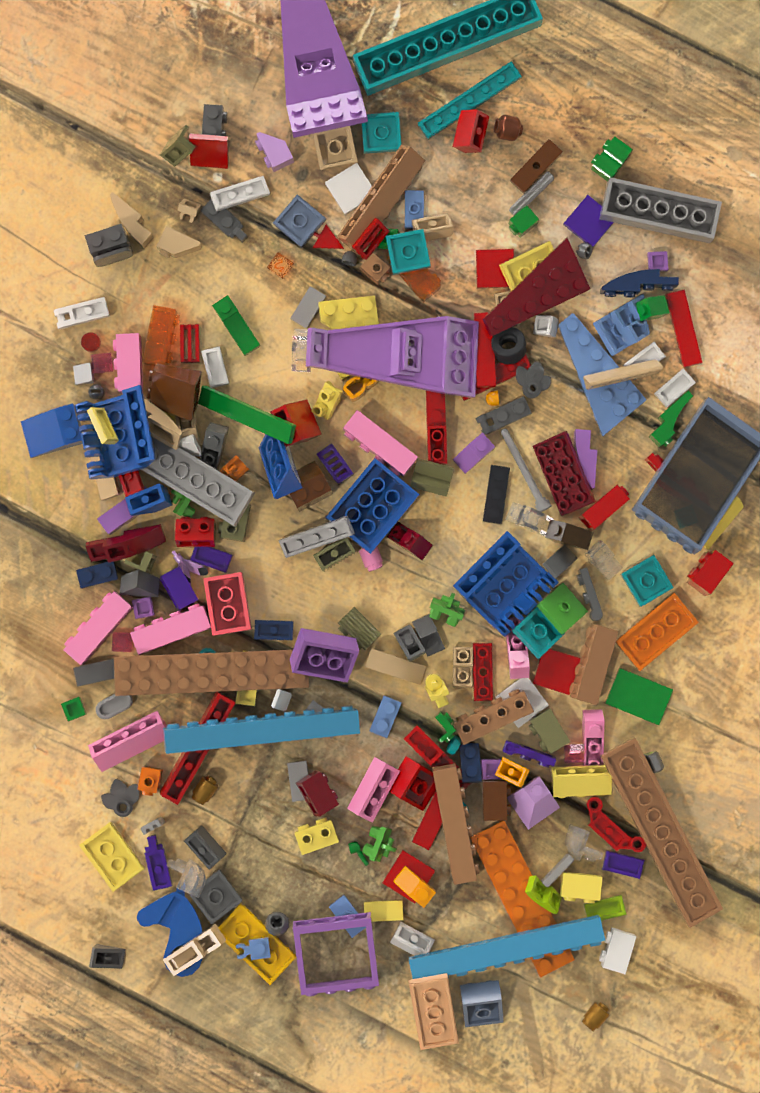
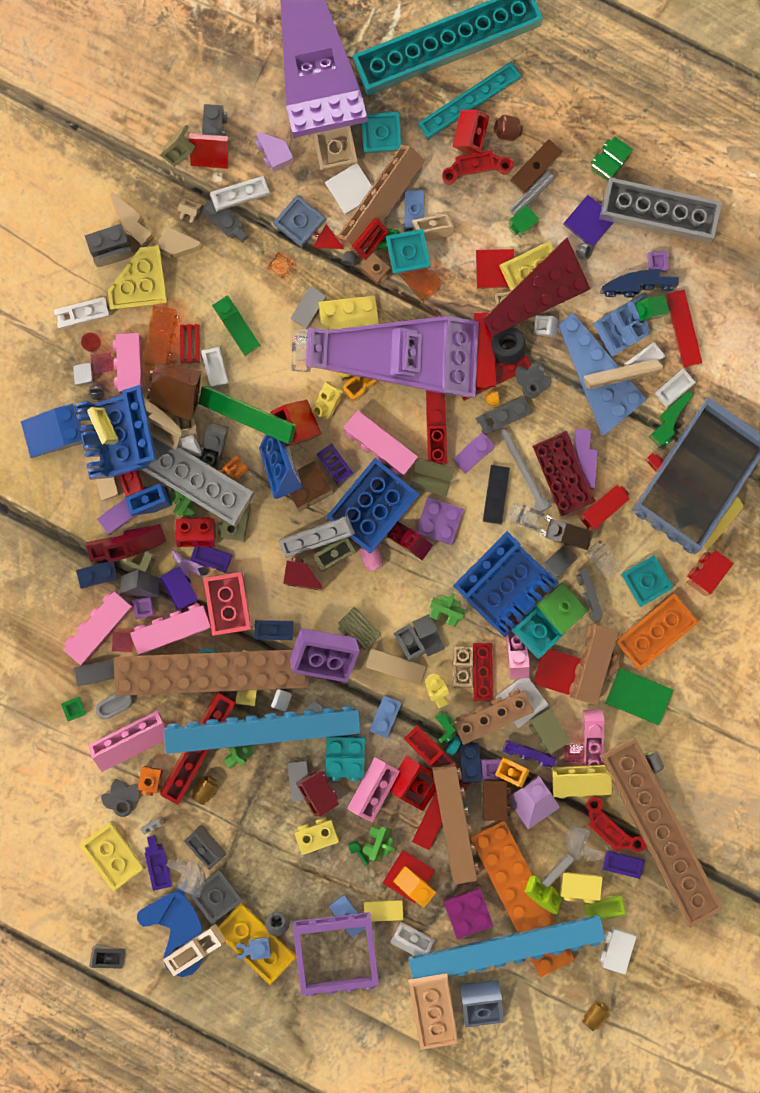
(140, 281): none -> light yellow plate
(239, 755): none -> bright green hips
(299, 575): none -> dark red slope
(345, 757): none -> teal plate
(439, 521): none -> medium lavender plate
(468, 913): none -> magenta brick
(475, 164): none -> red plate
(614, 665): none -> medium nougat arm

